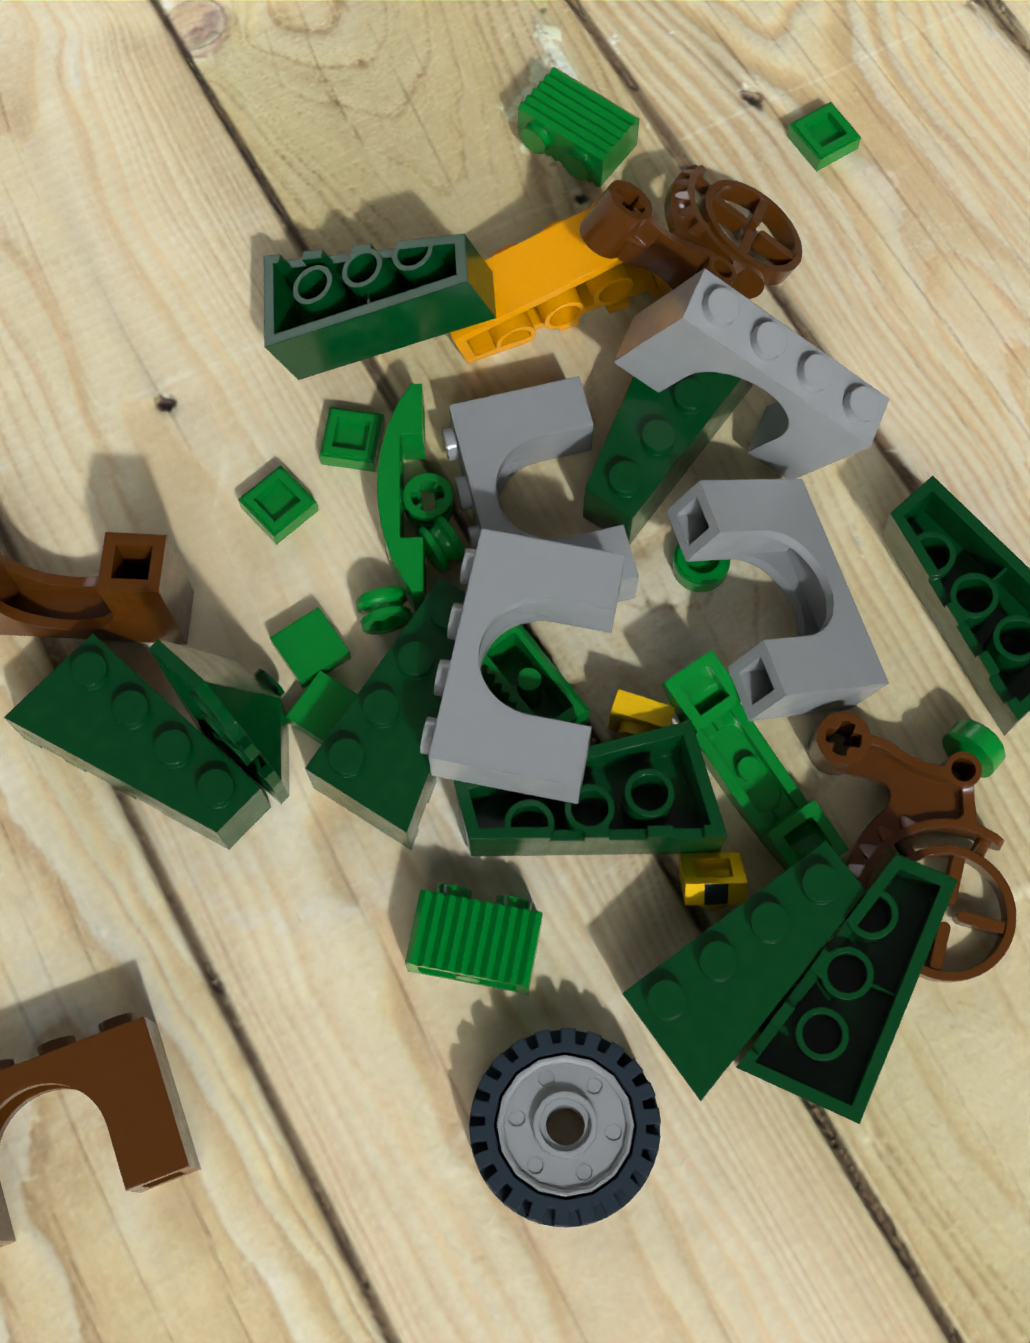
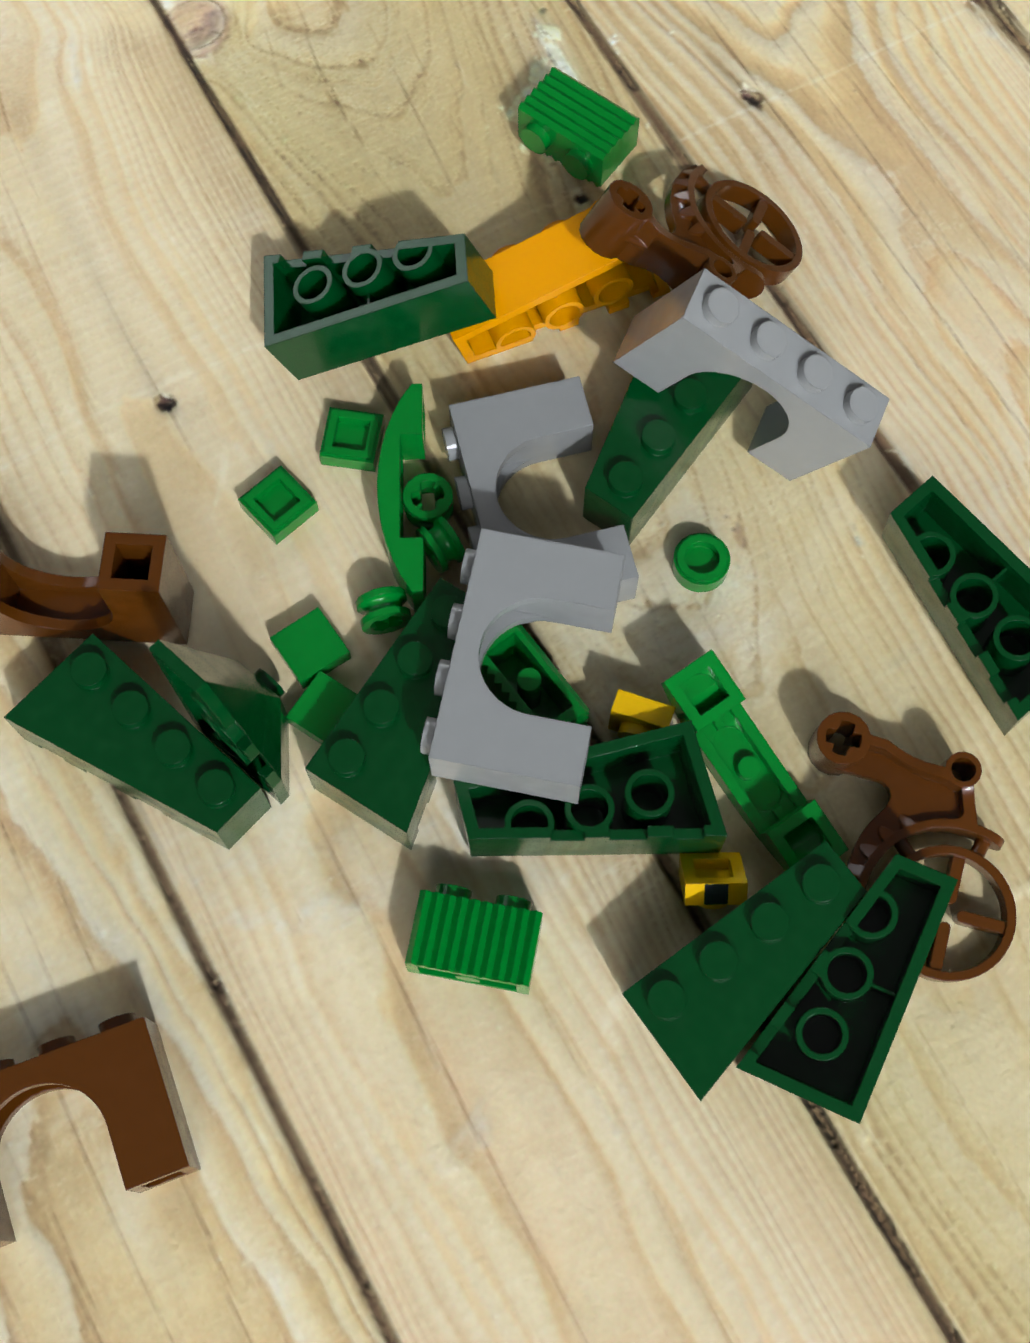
(552, 1180): wheel -> none
(779, 531): light grey arch -> none
(823, 136): green tile -> none
(978, 740): green tile -> none

